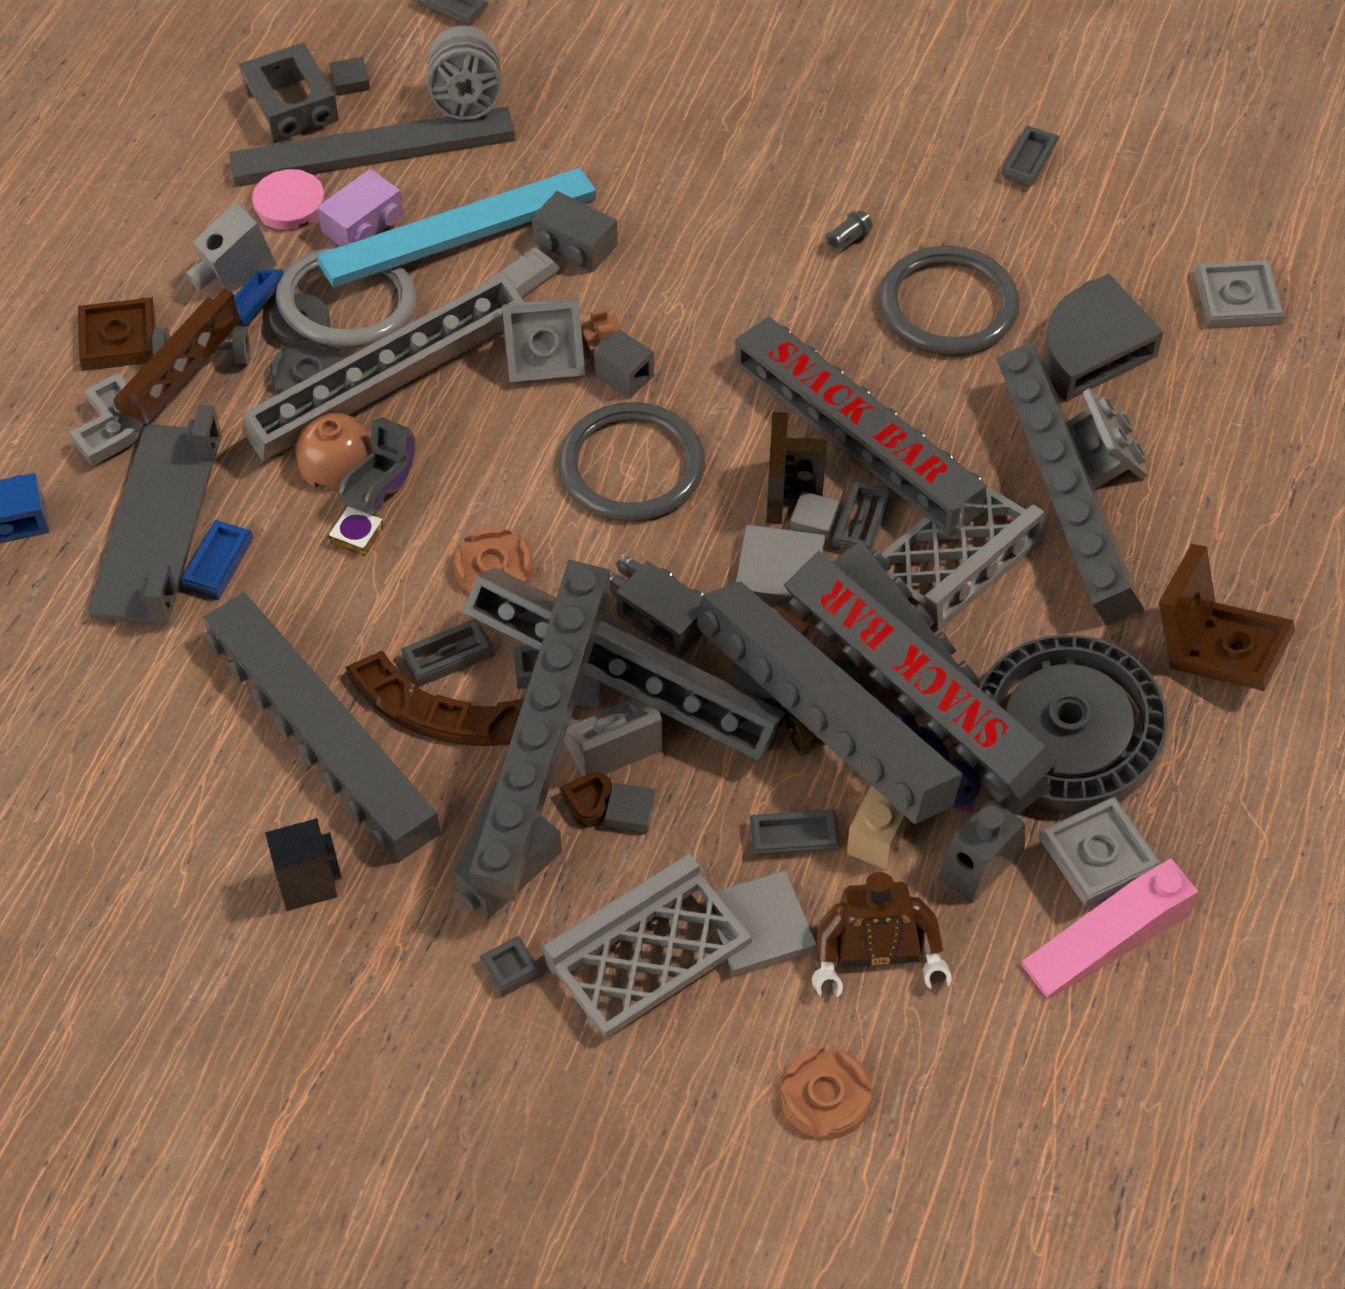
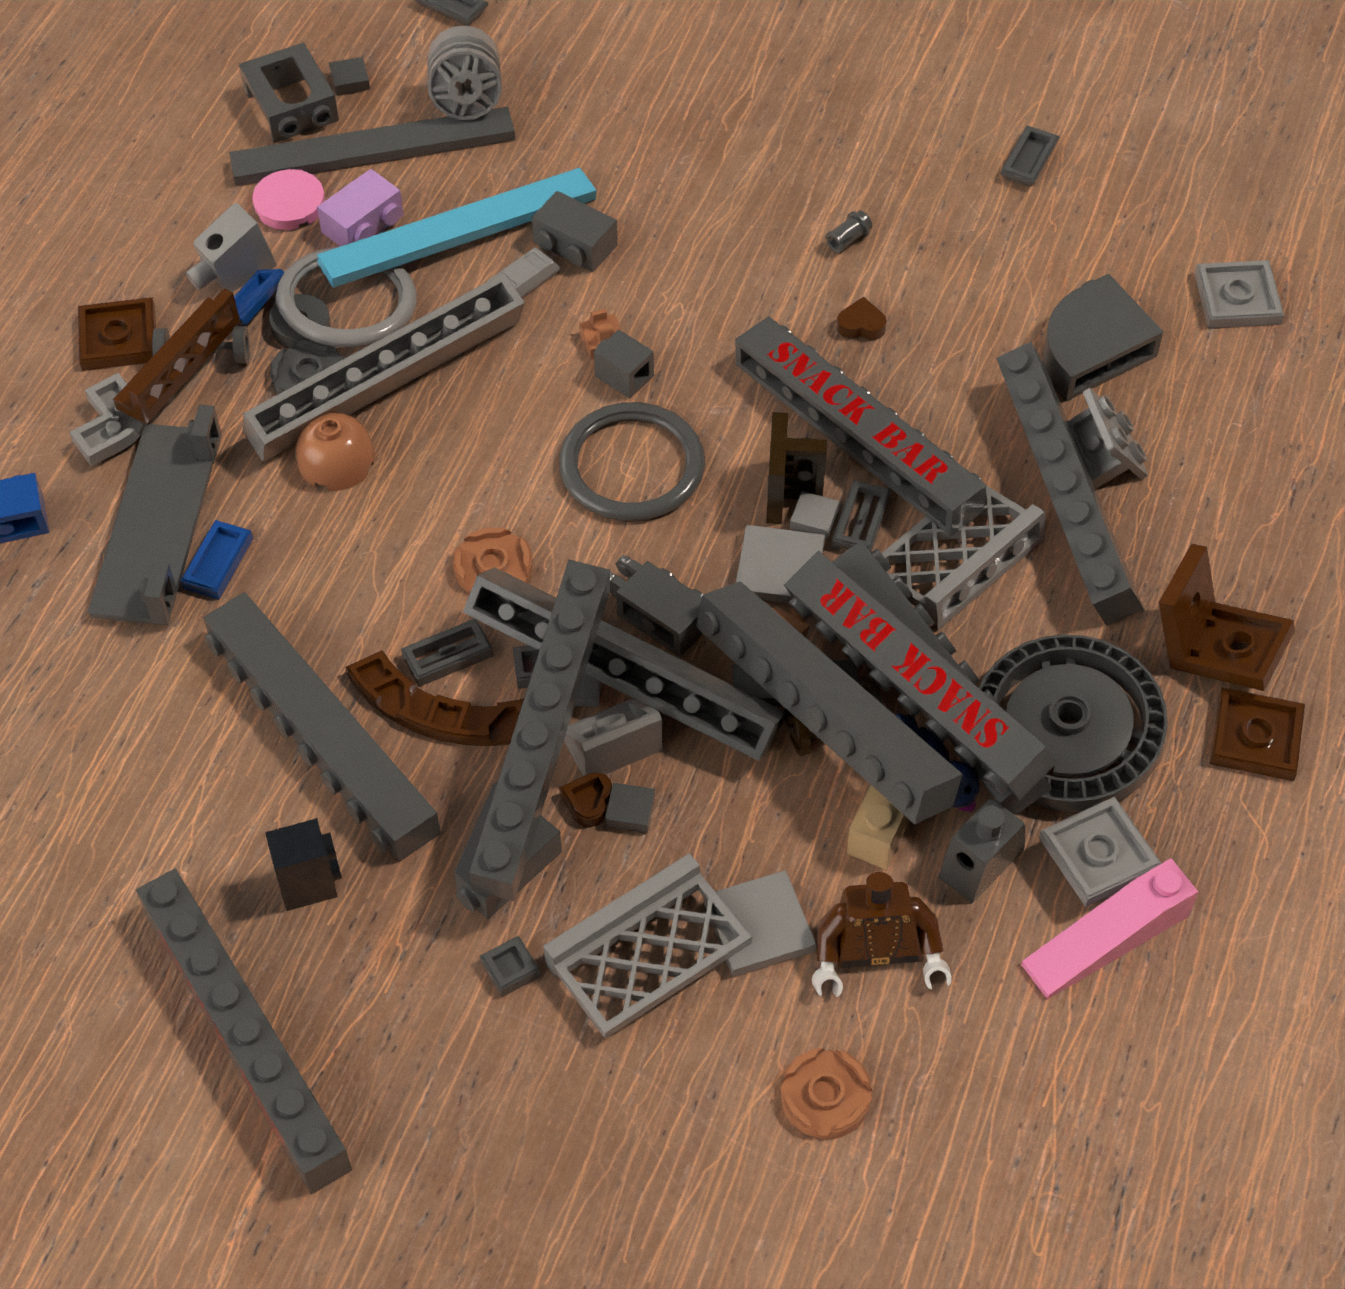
(245, 1032): none -> dark grey brick
(356, 531): tile -> none
(382, 470): dark grey animal -> none
(543, 339): light grey bracket -> none
(794, 832): dark grey tile -> none
(861, 320): none -> reddish brown tile
(942, 344): dark grey wedge -> none
(1257, 734): none -> reddish brown tile

